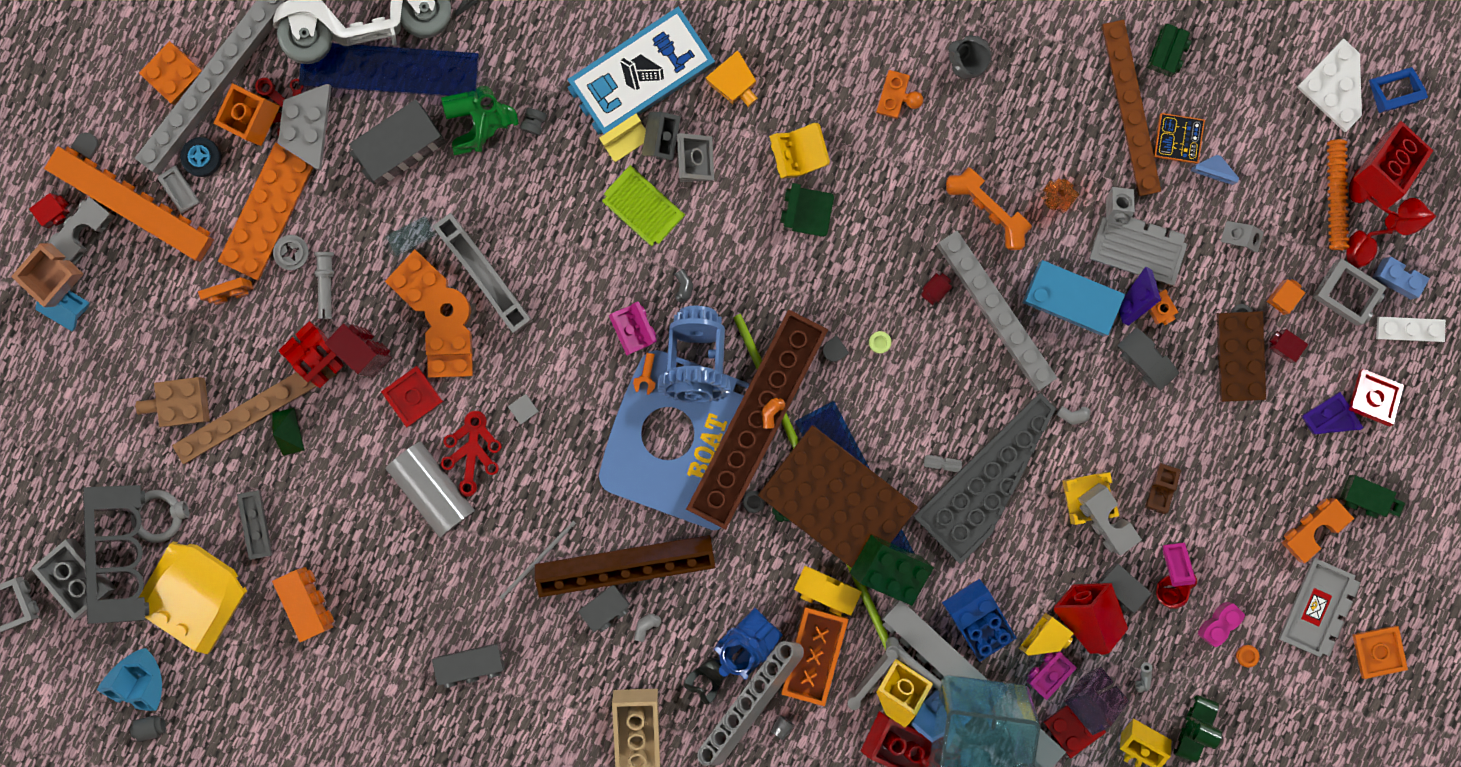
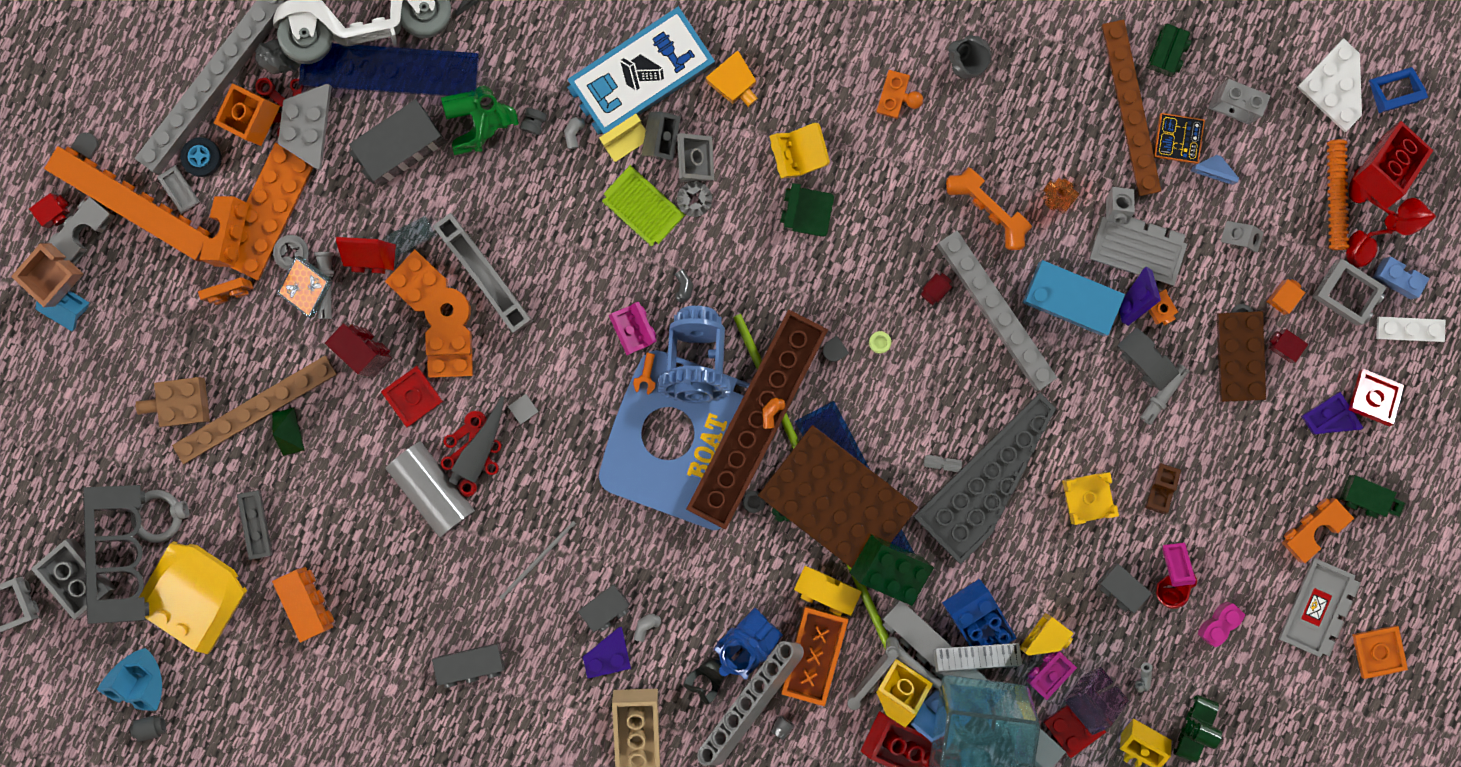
(171, 72): orange brick -> none
(224, 247): none -> orange arch
(272, 58): none -> dark grey hair
(304, 286): none -> tile
(311, 354): red hips -> none
(366, 254): none -> red slope
(477, 451): none -> dark grey piece
(574, 125): none -> light grey arm
(608, 656): none -> dark purple wing
(624, 566): reddish brown brick -> none
(684, 200): none -> light grey gear
(977, 657): none -> light grey tile
(1075, 417): light grey arm -> none
(1093, 616): red slope -> none
(1098, 504): light grey arch -> none
(1161, 398): none -> light grey pin
(1245, 101): none -> light grey window
(1247, 656): orange tile -> none

